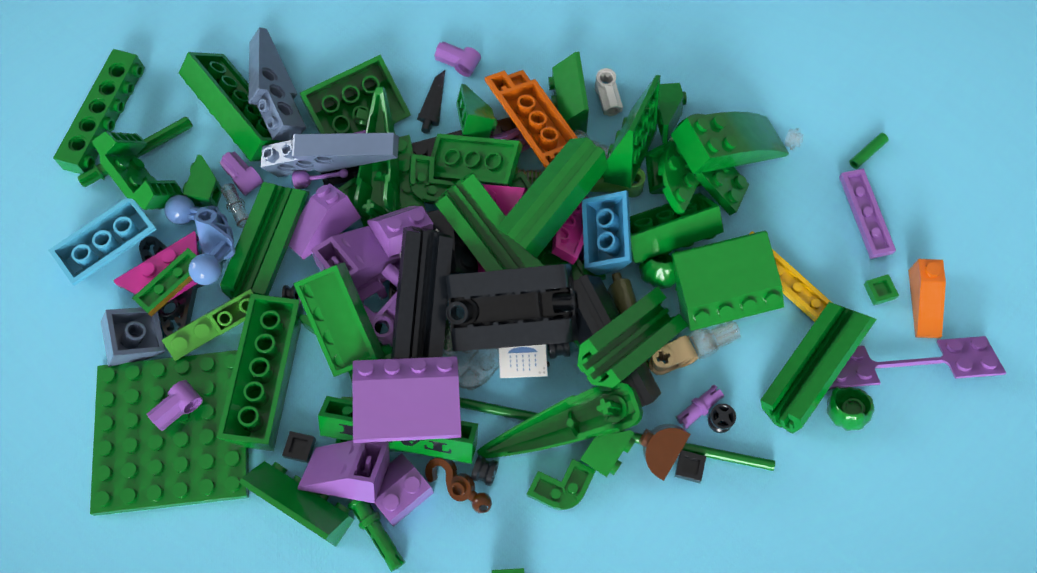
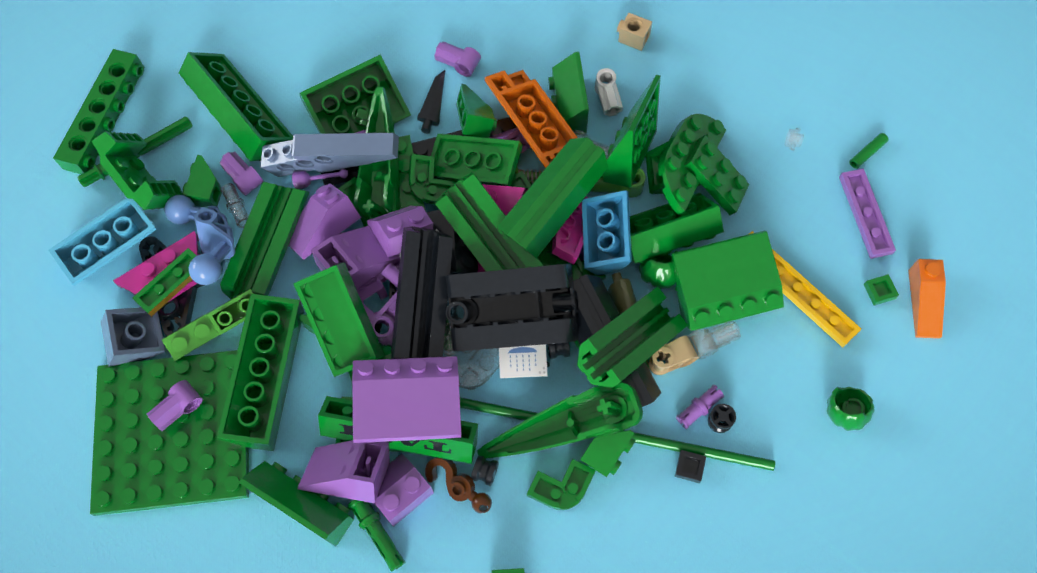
(272, 88): sand blue brick -> none
(290, 293): black bush -> none
(299, 447): black plate -> none
(634, 31): none -> tan brick
(663, 447): reddish brown brick -> none
(670, 108): green slope -> none
(727, 140): green slope -> none
(814, 366): green piece -> none
(964, 356): medium lavender hinge -> none

